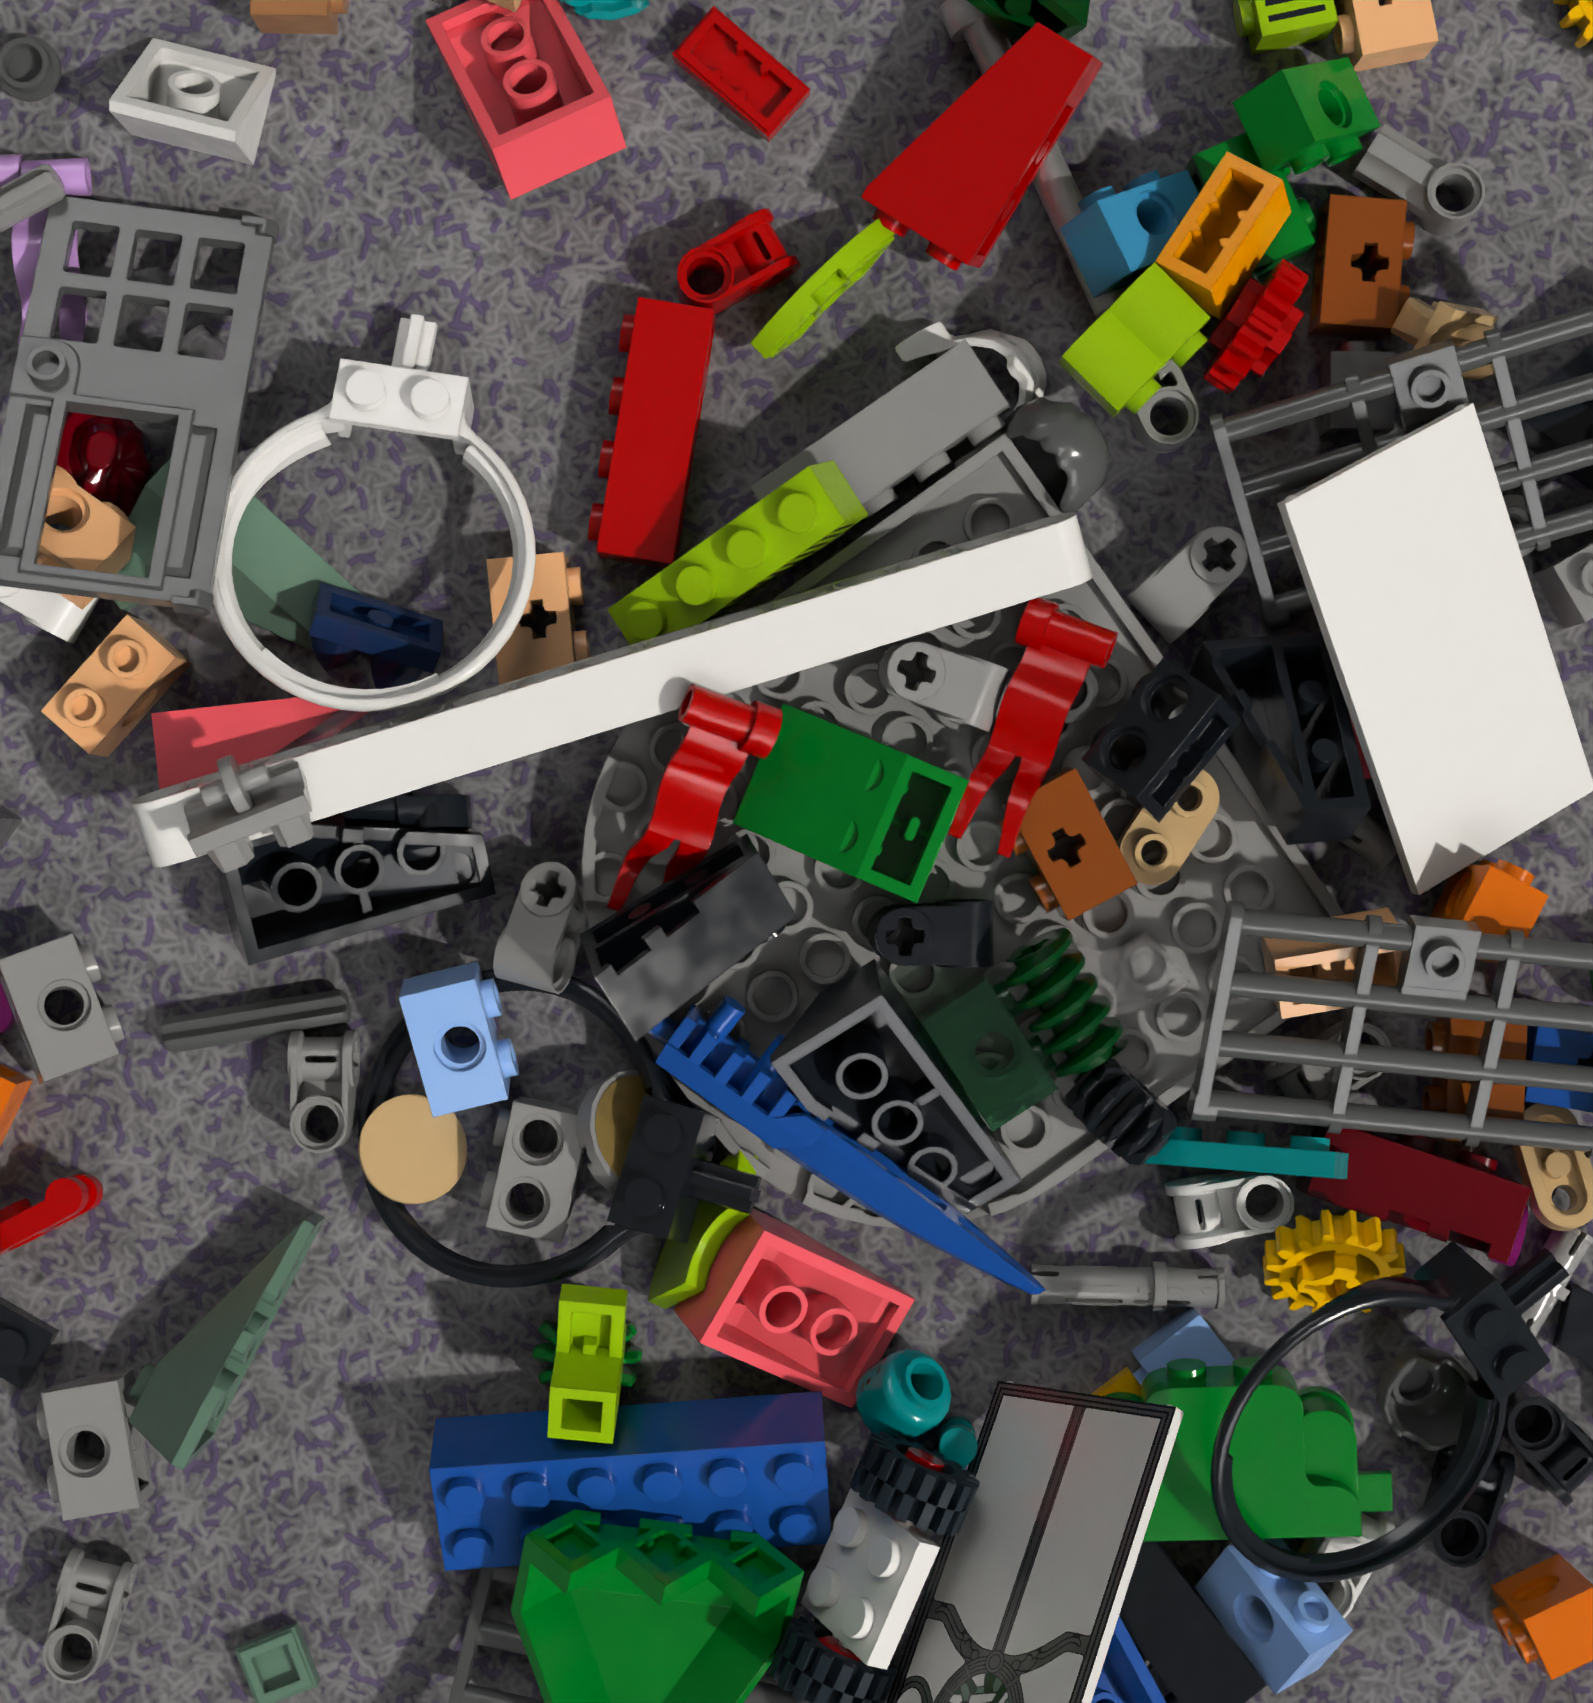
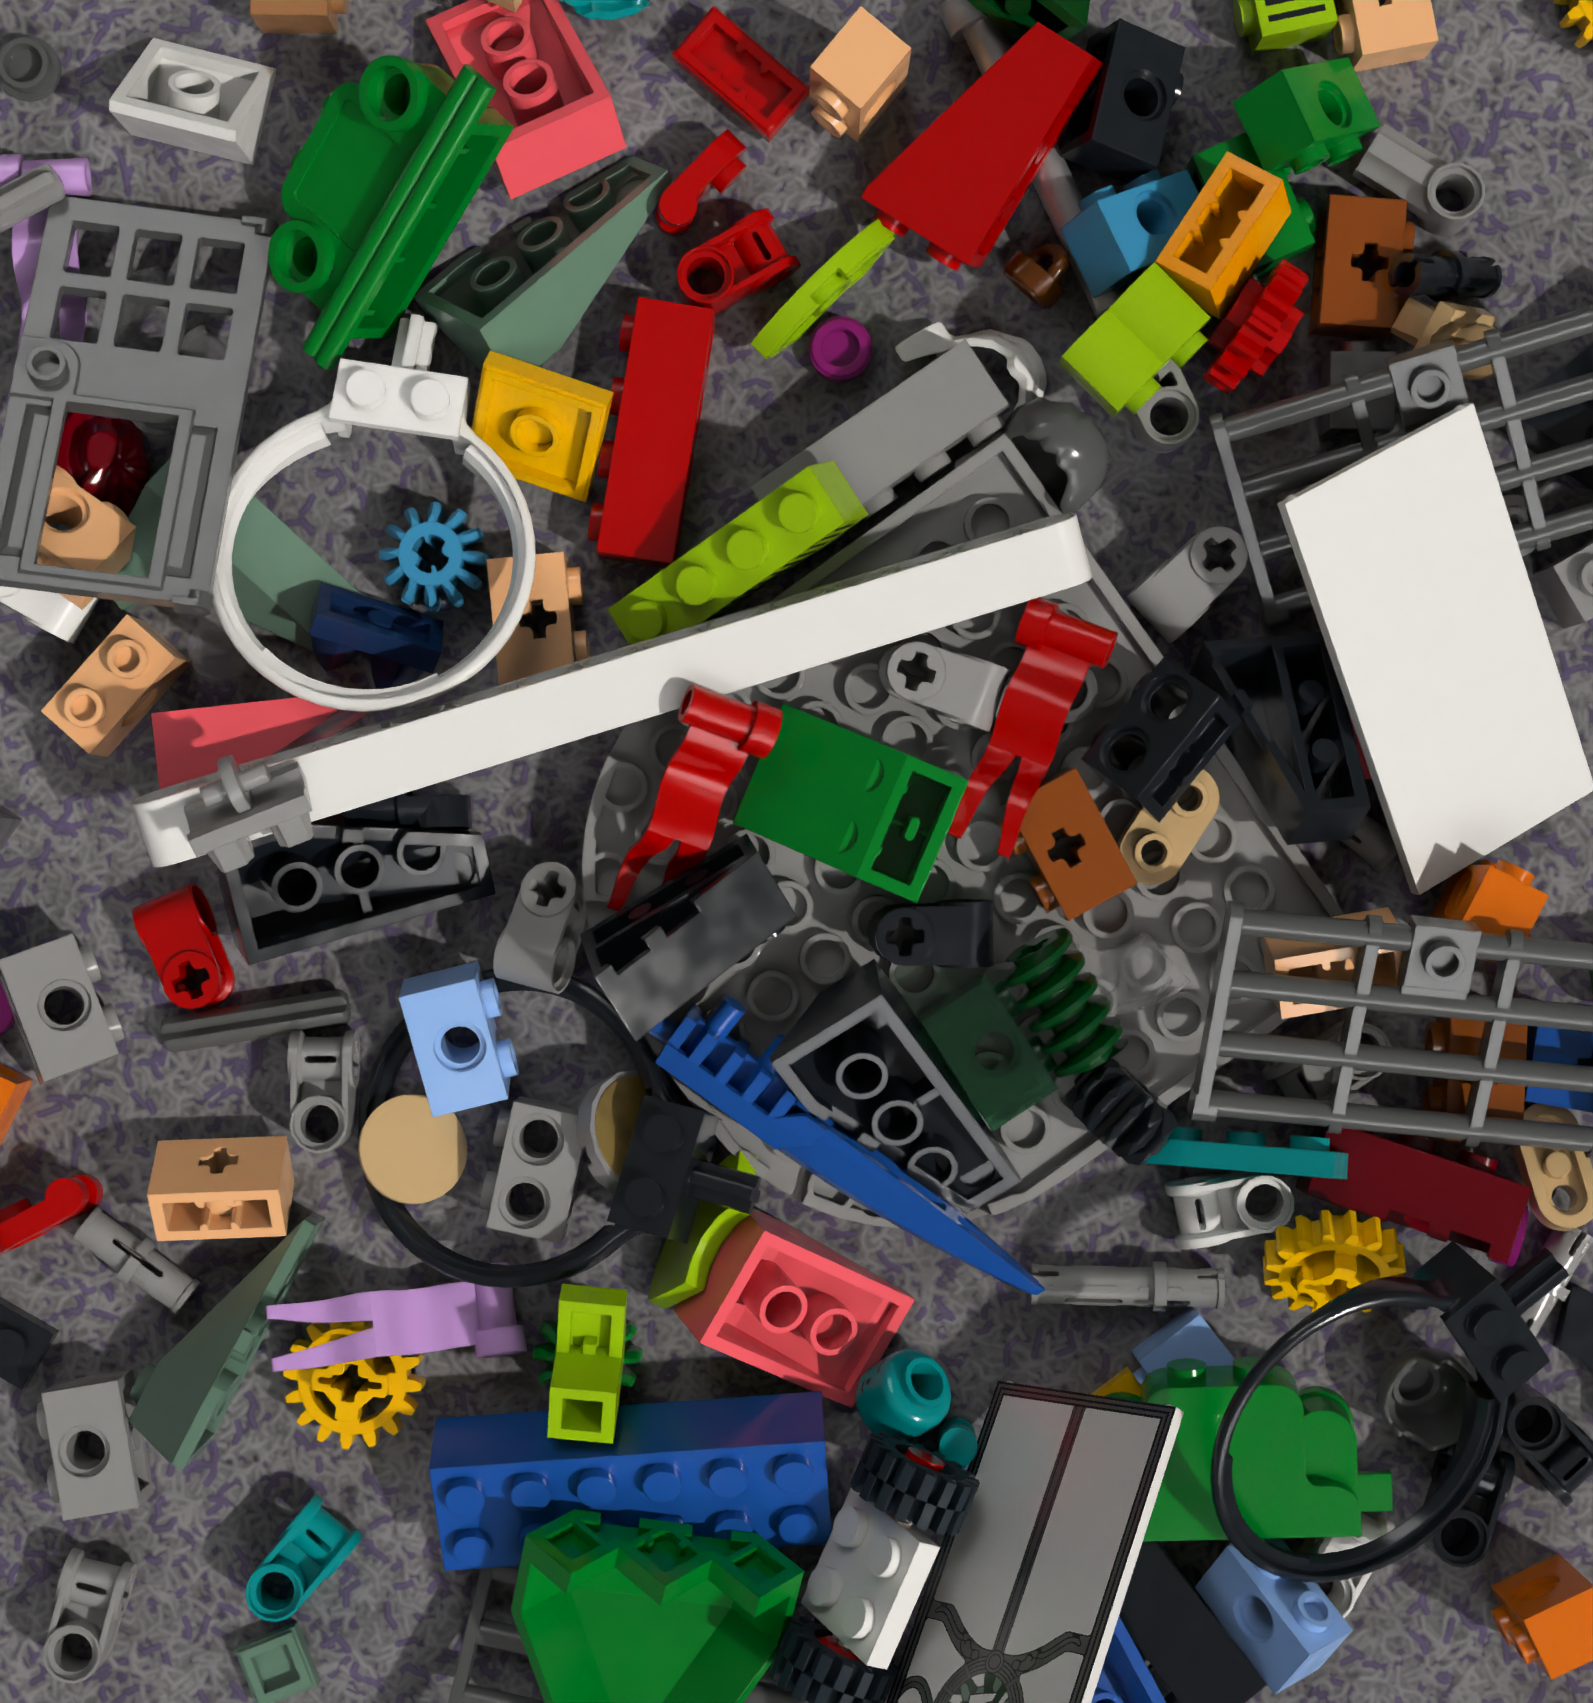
(136, 1260): none -> light grey pin
(184, 937): none -> red piece
(221, 1188): none -> light nougat brick
(307, 1554): none -> teal piece
(351, 1404): none -> yellow gear
(381, 194): none -> green brick
(408, 1324): none -> lavender flag
(454, 548): none -> dark azure gear
(541, 284): none -> sand green wedge
(542, 424): none -> yellow tile
(715, 167): none -> red plate
(840, 349): none -> magenta tile
(857, 76): none -> light nougat brick
(1034, 281): none -> reddish brown tile
(1103, 129): none -> black brick
(1444, 275): none -> black pin

